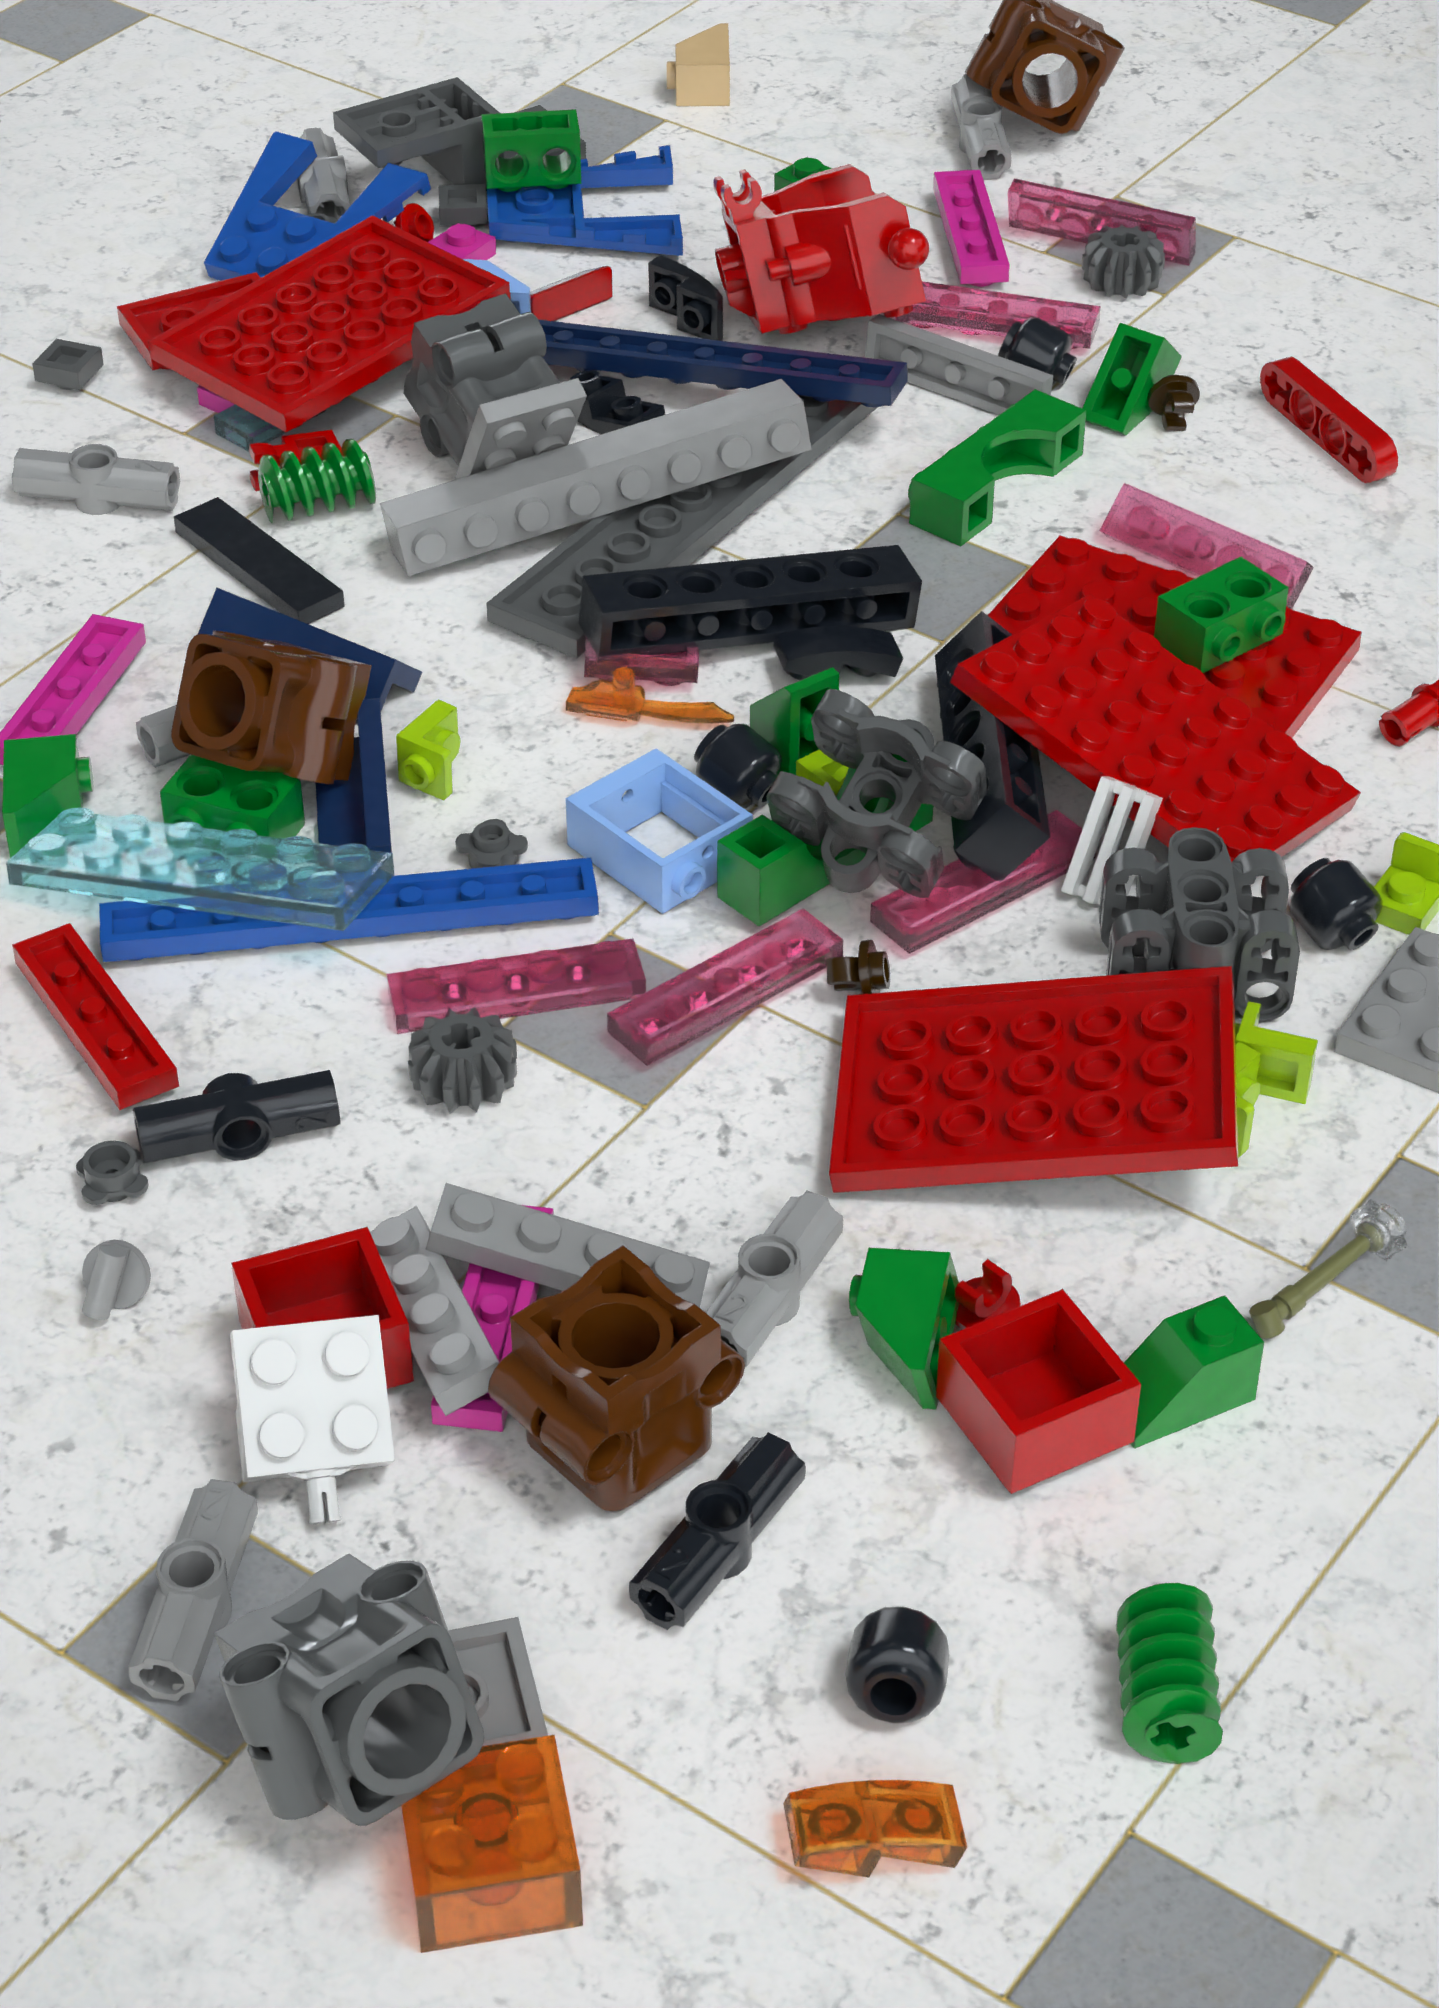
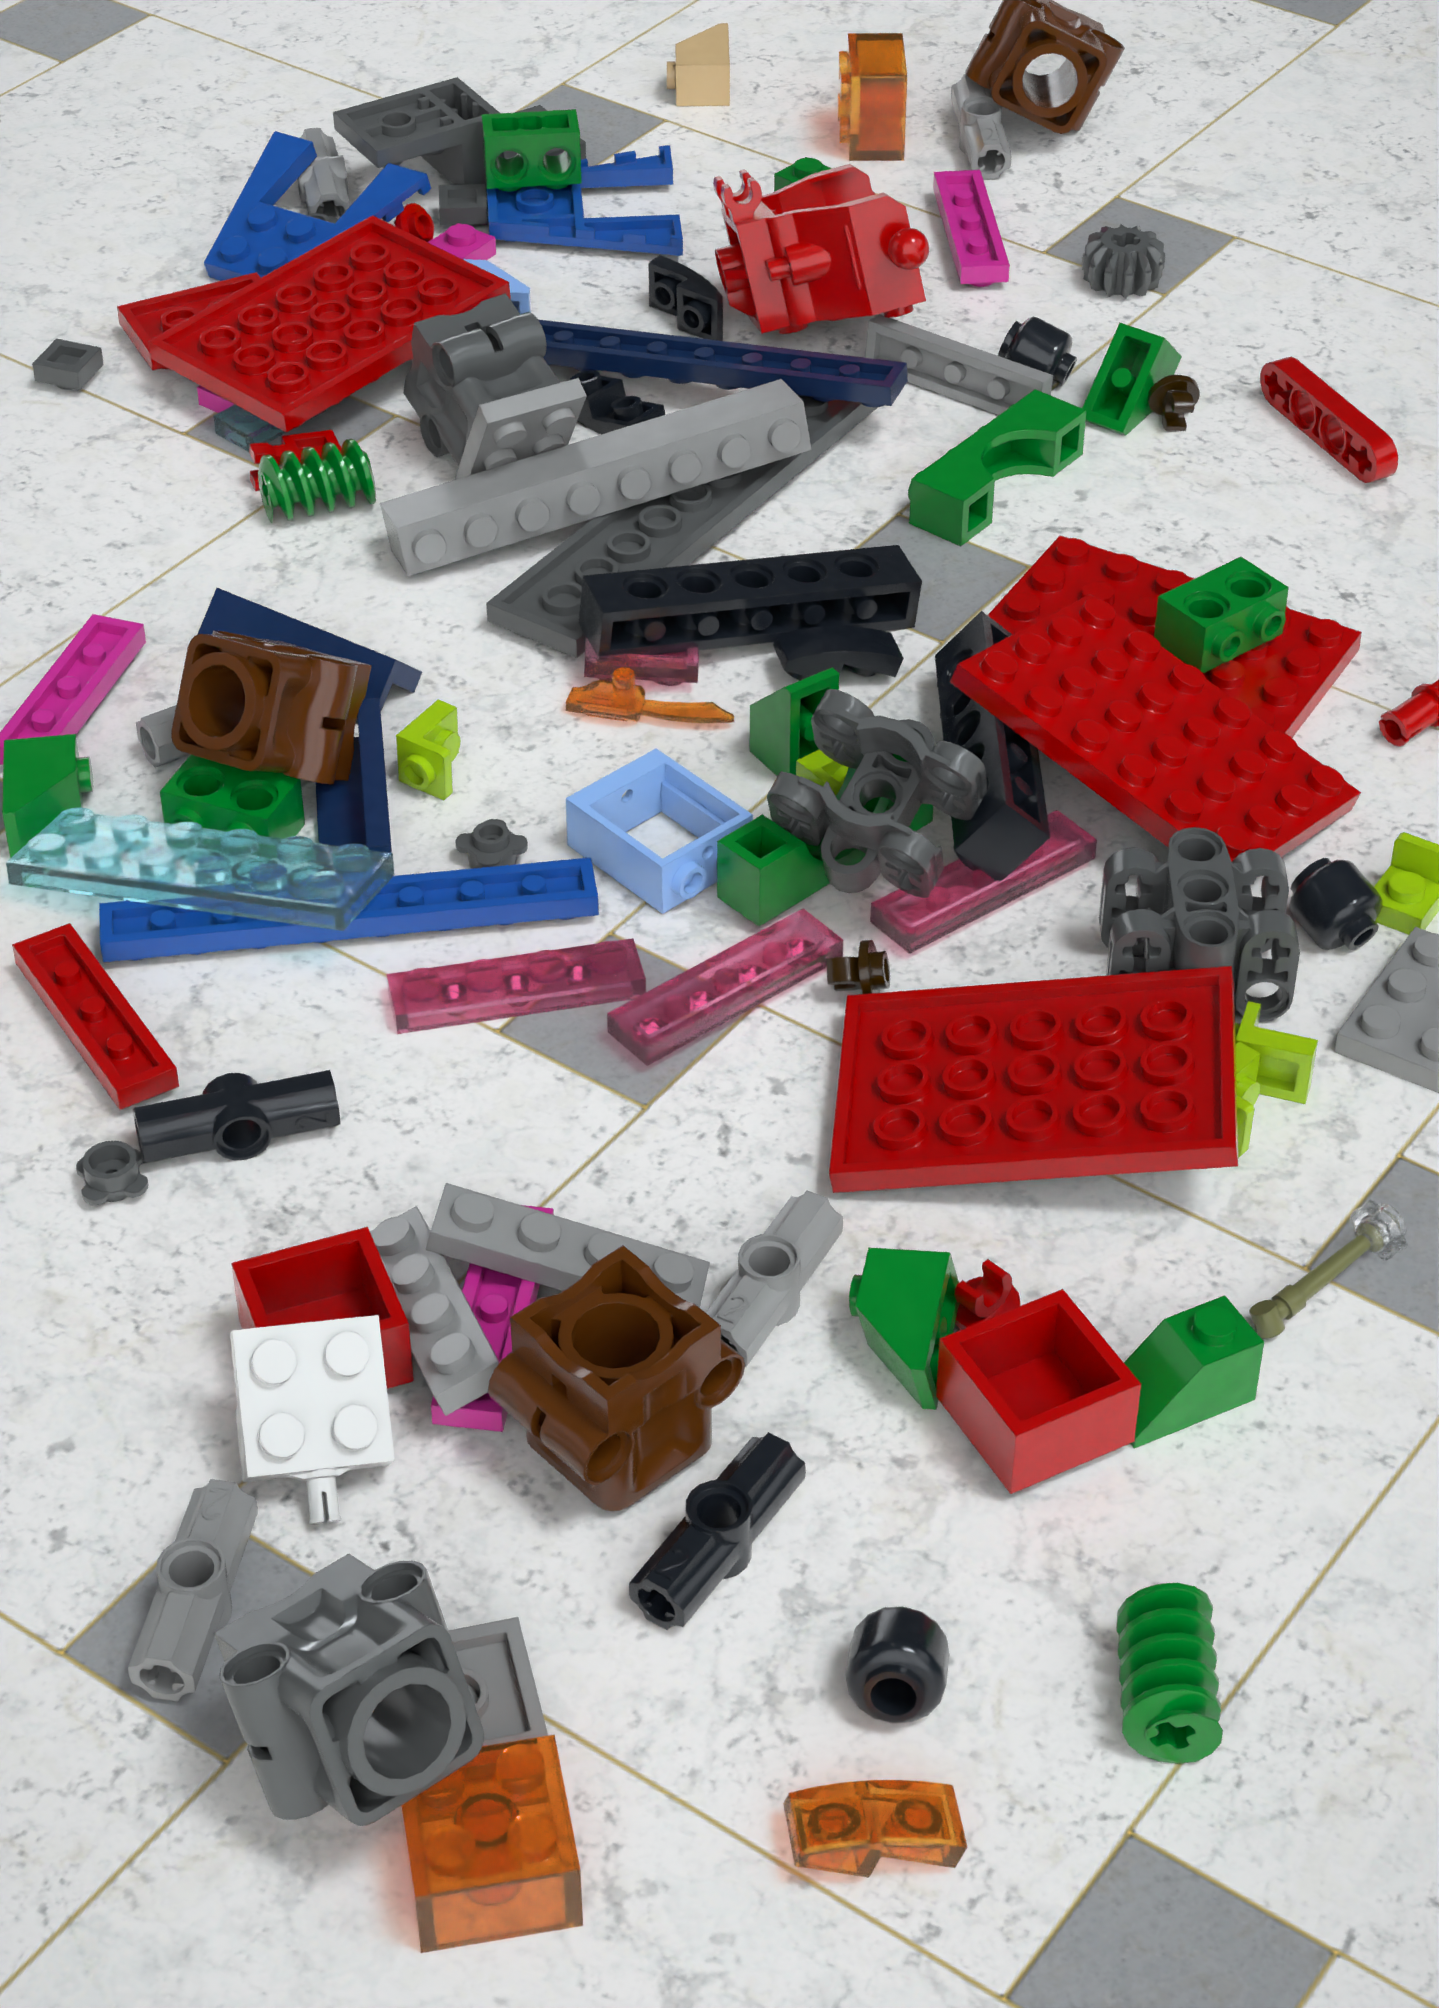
(96, 479): light grey piece -> none
(114, 1278): light grey plate -> none
(259, 561): black tile -> none
(462, 1060): dark grey gear -> none
(572, 294): red slope -> none
(738, 763): black head -> none
(873, 96): none -> clear orange brick
(994, 312): clear pink plate -> none
(1078, 215): clear pink plate -> none
(1093, 828): white tile -> none
(1195, 541): clear pink plate -> none

